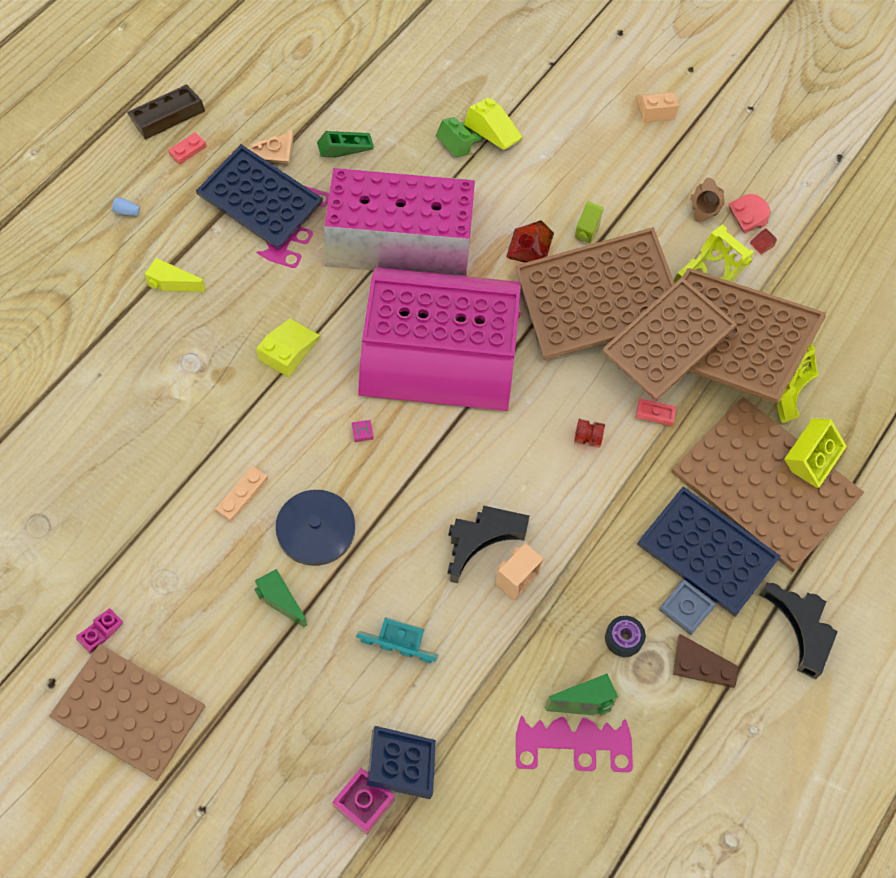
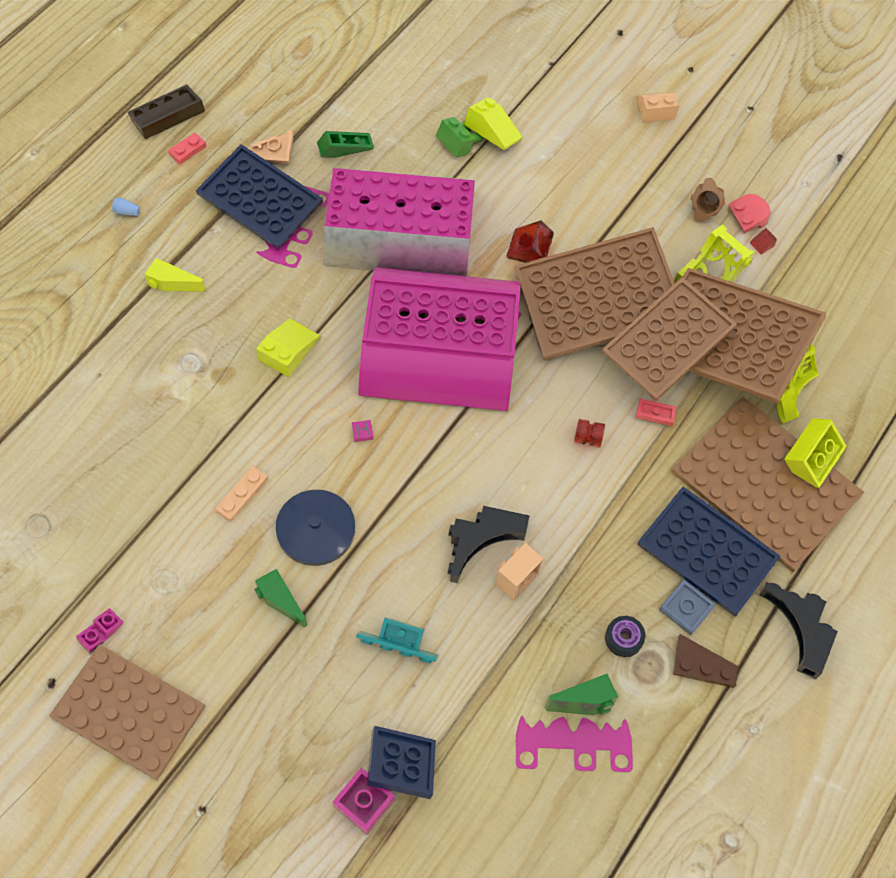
(589, 222): lime slope -> none

